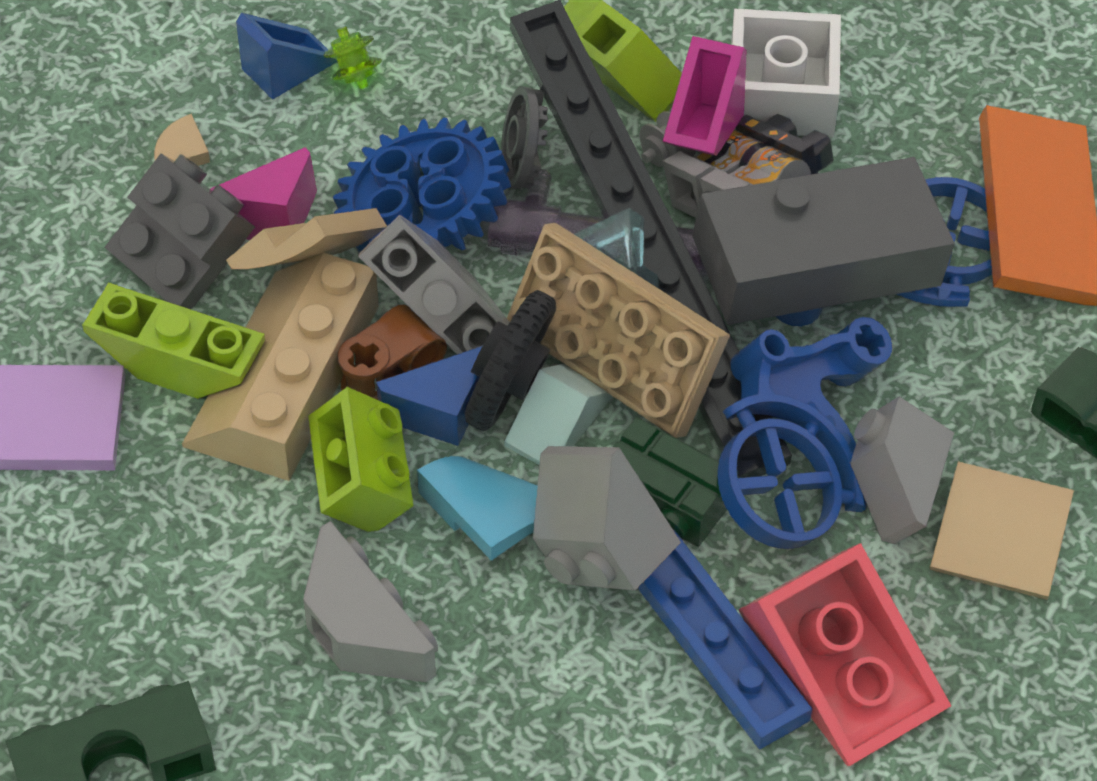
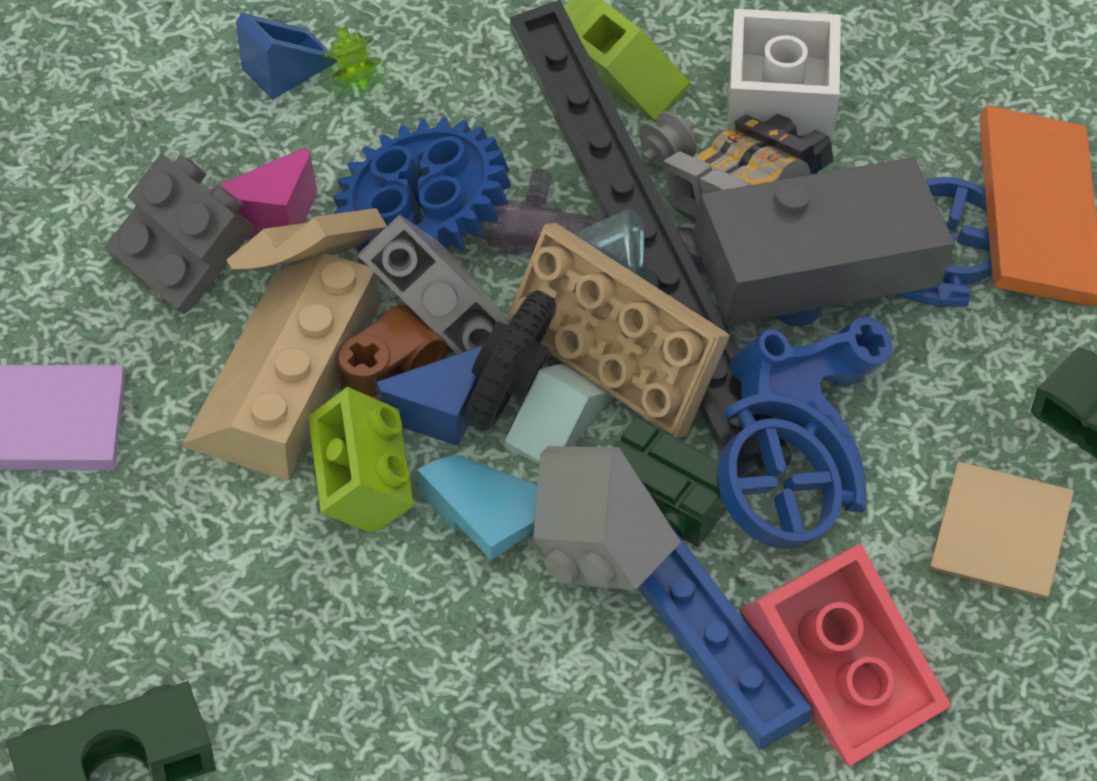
(171, 342): lime slope -> none
(185, 139): tan tile -> none
(363, 617): light grey slope -> none
(523, 135): dark grey wheel -> none
(708, 97): dark pink slope -> none
(899, 466): light grey slope -> none

